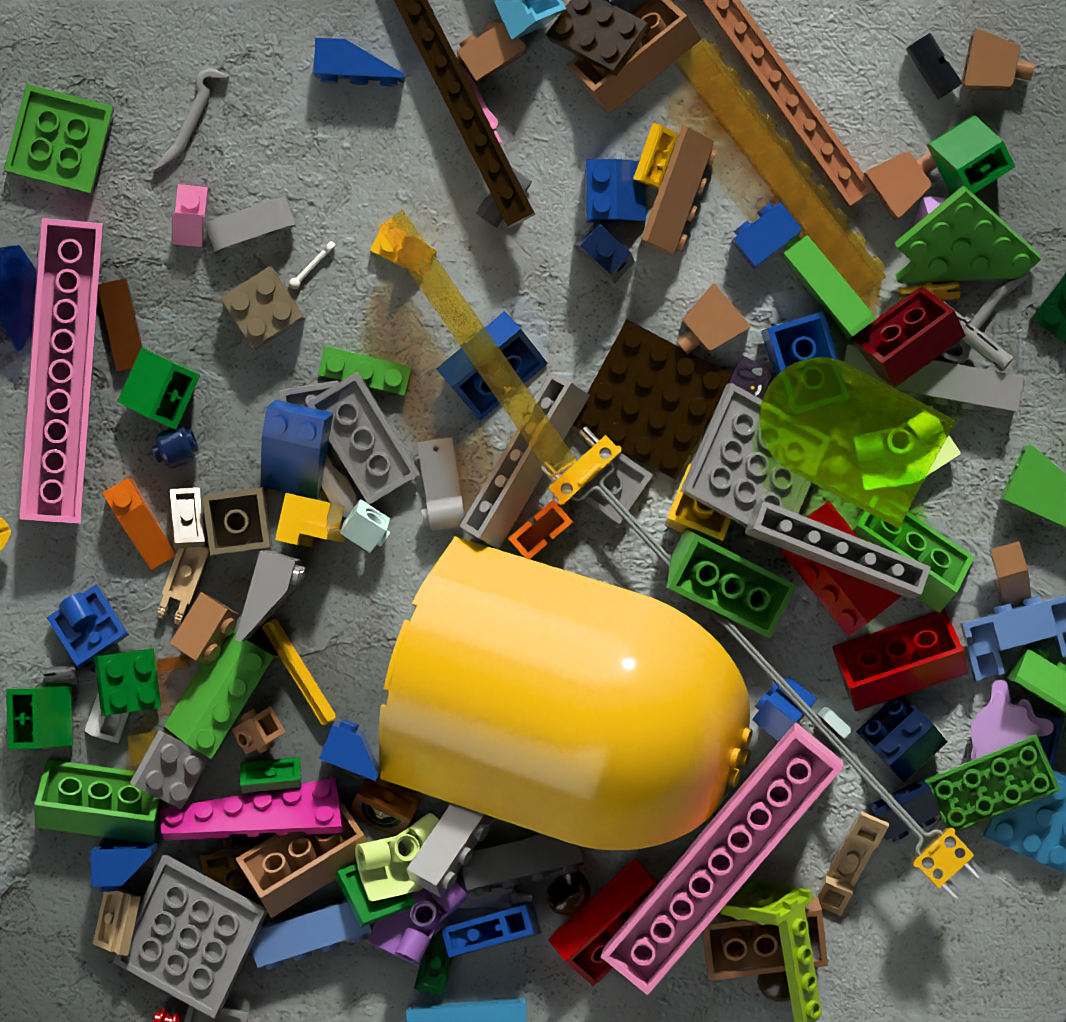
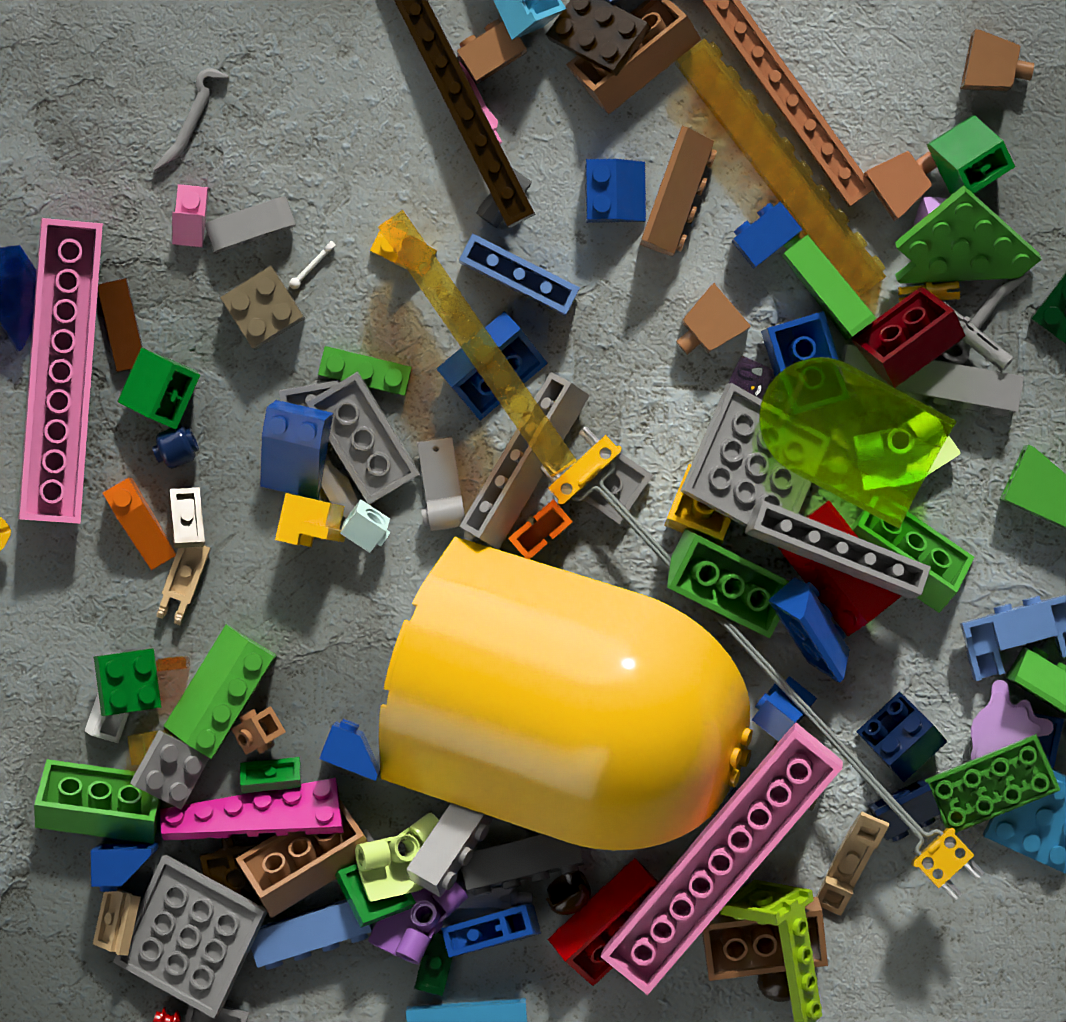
(39, 717): green slope -> none
(59, 139): bright green plate -> none
(69, 674): dark grey pin -> none
(87, 625): blue plate -> none
(205, 629): medium nougat brick -> none
(237, 521): dark tan brick -> none
(272, 583): light grey slope -> none
(298, 671): yellow axle -> none
(344, 60): blue slope -> none
(384, 806): dark orange panel -> none
(519, 275): none -> medium blue brick
(605, 252): dark blue torso -> none
(652, 399): dark brown plate -> none
(655, 156): yellow plate -> none
(812, 627): none -> blue slope
(834, 722): light aqua tile -> none
(900, 659): red slope -> none
(933, 66): black pin -> none
(1011, 573): medium nougat slope -> none

